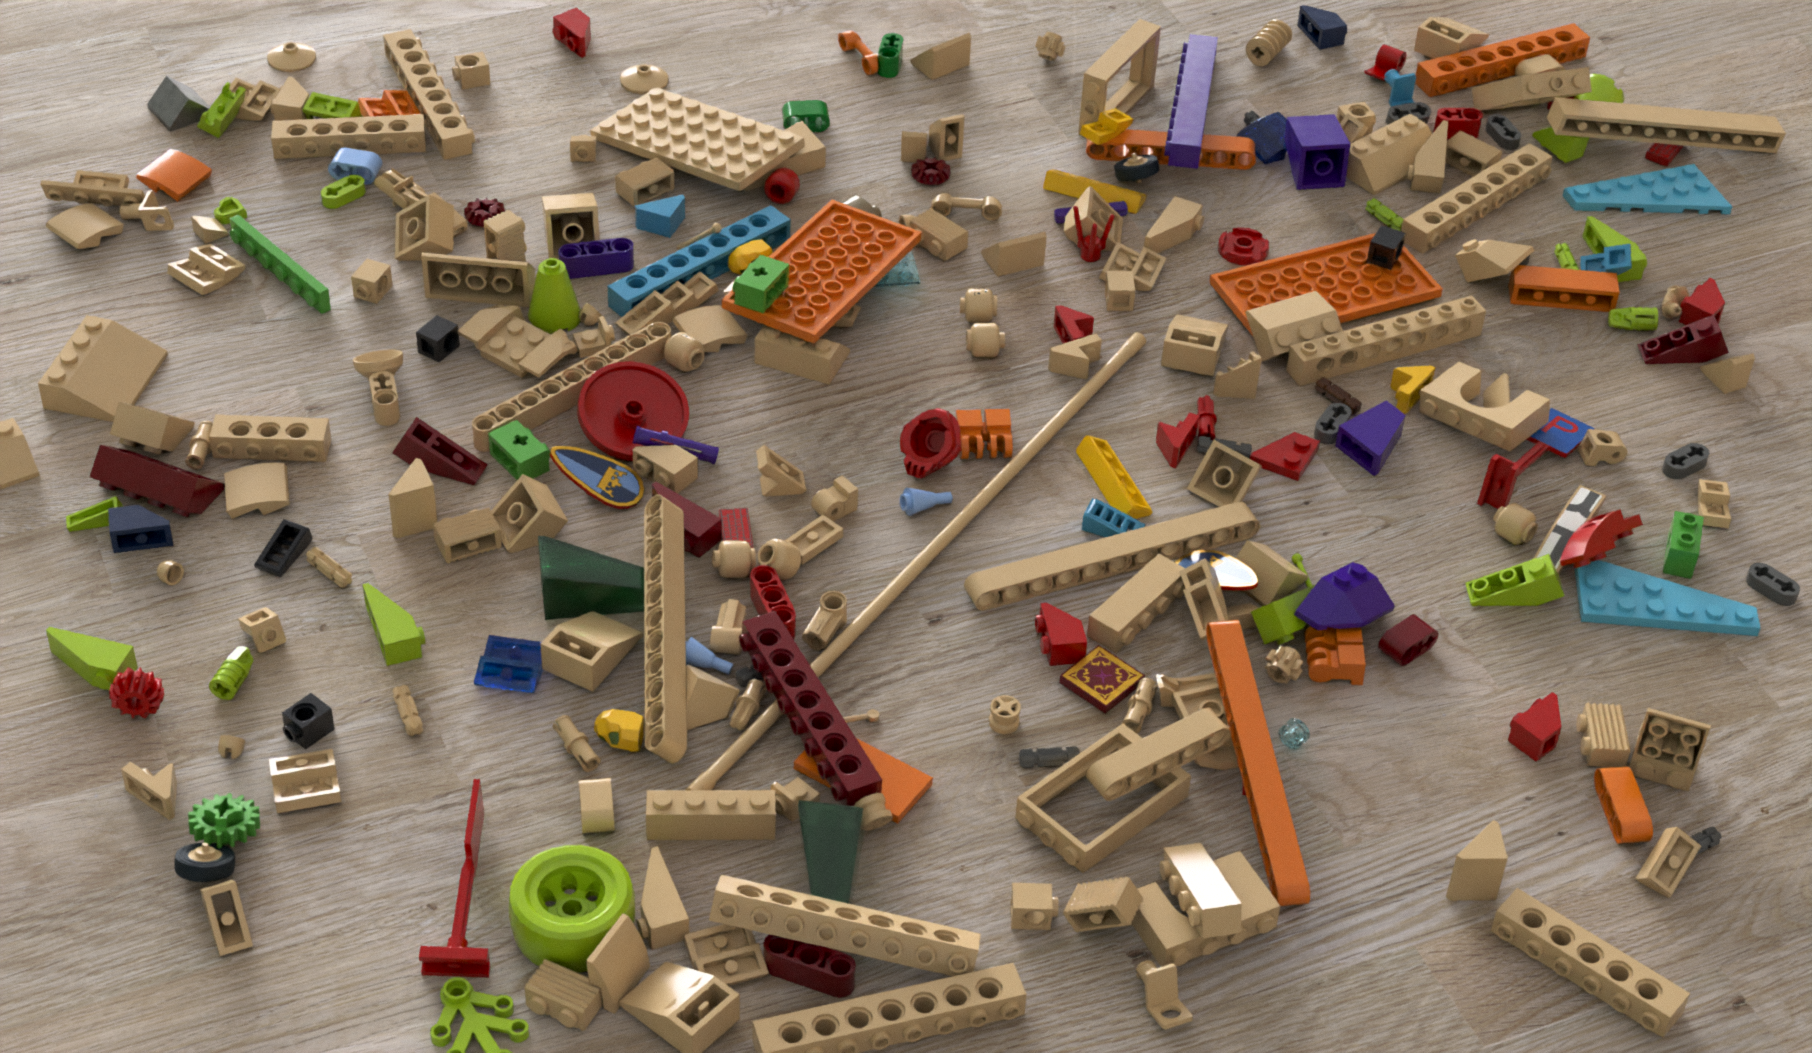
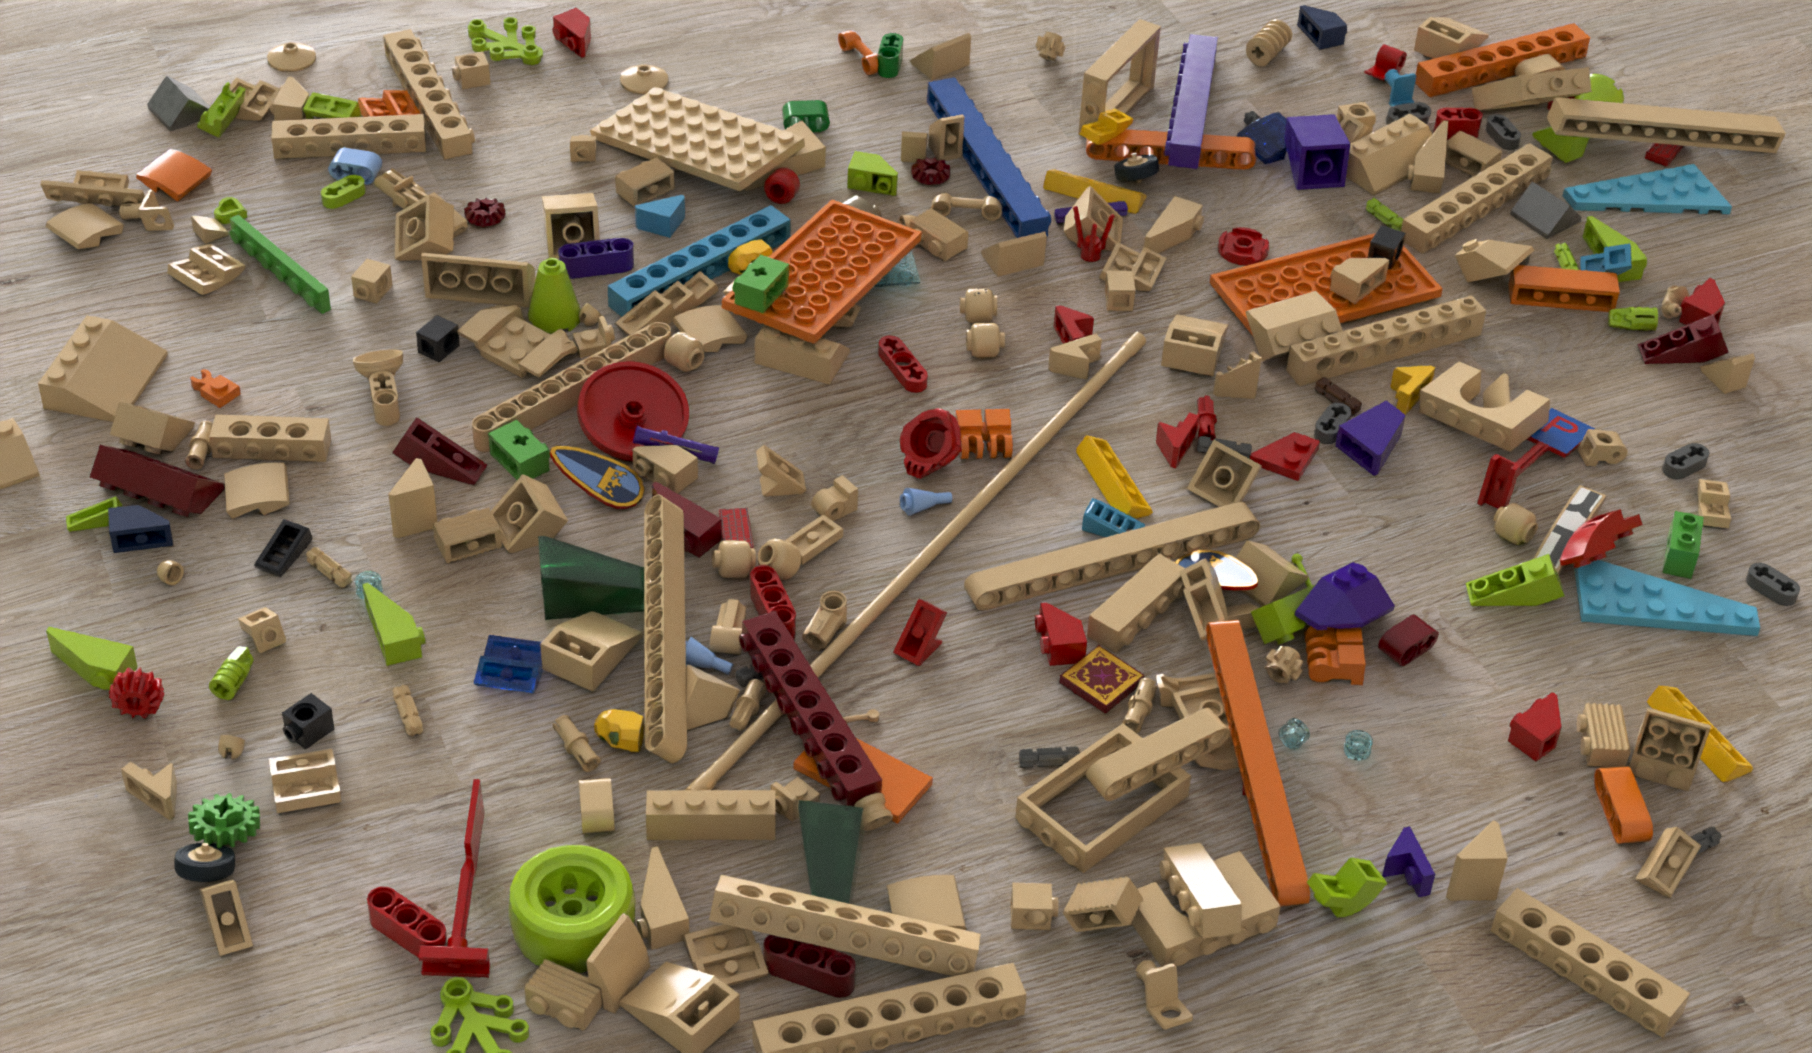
(215, 390): none -> orange plate
(367, 577): none -> clear light blue bush
(404, 920): none -> red beam
(505, 237): tan brick -> none
(529, 53): none -> lime plant
(716, 228): tan hinge -> none
(871, 174): none -> lime slope
(903, 373): none -> red beam
(920, 633): none -> red slope
(928, 899): none -> tan slope
(990, 161): none -> blue brick
(1004, 714): tan wheel -> none
(1350, 889): none -> lime brick
(1358, 277): none -> tan slope
(1358, 745): none -> clear light blue bush
(1409, 859): none -> dark purple slope
(1544, 212): none -> flat silver slope
(1718, 752): none -> yellow slope

